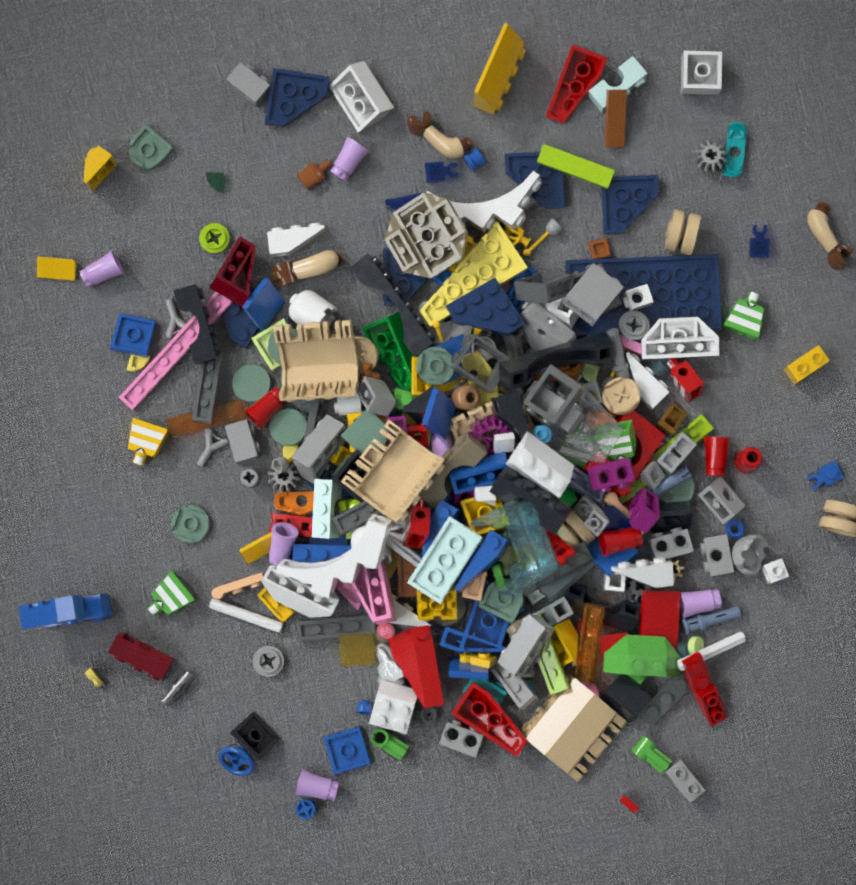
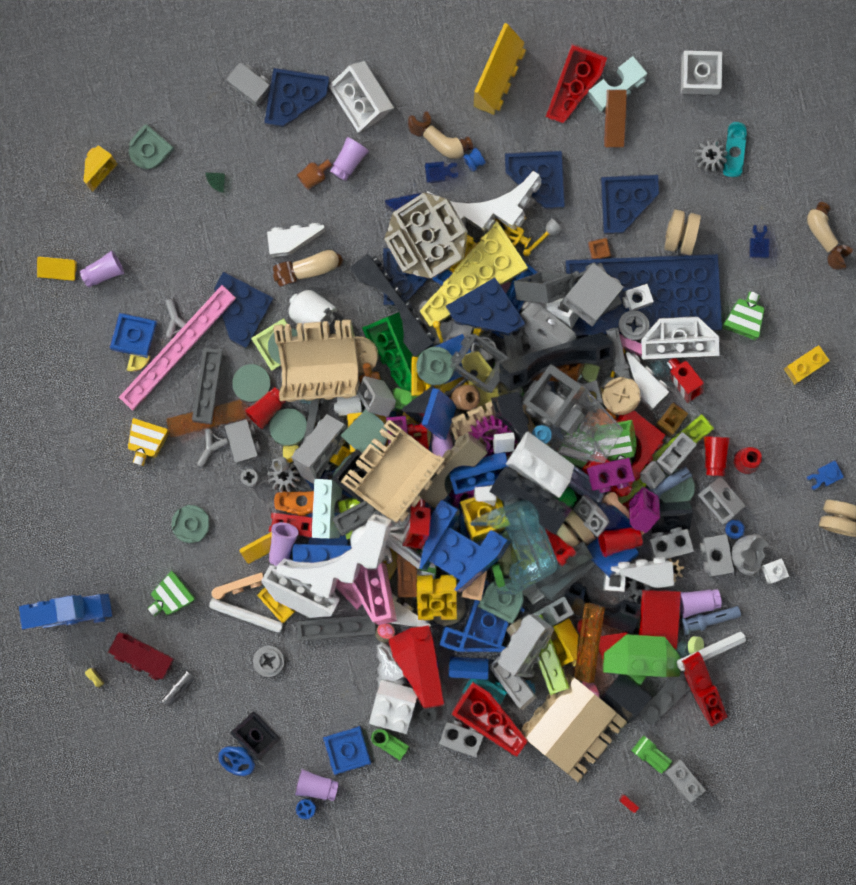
(203, 348): black arch -> none
(205, 237): lime gear -> none
(235, 274): dark red wedge -> none
(263, 304): blue tile -> none
(356, 649): clear yellow piece -> none
(364, 707): blue hinge -> none
(445, 560): light aqua tile -> none
(480, 659): yellow plate -> none
(575, 166): lime tile -> none

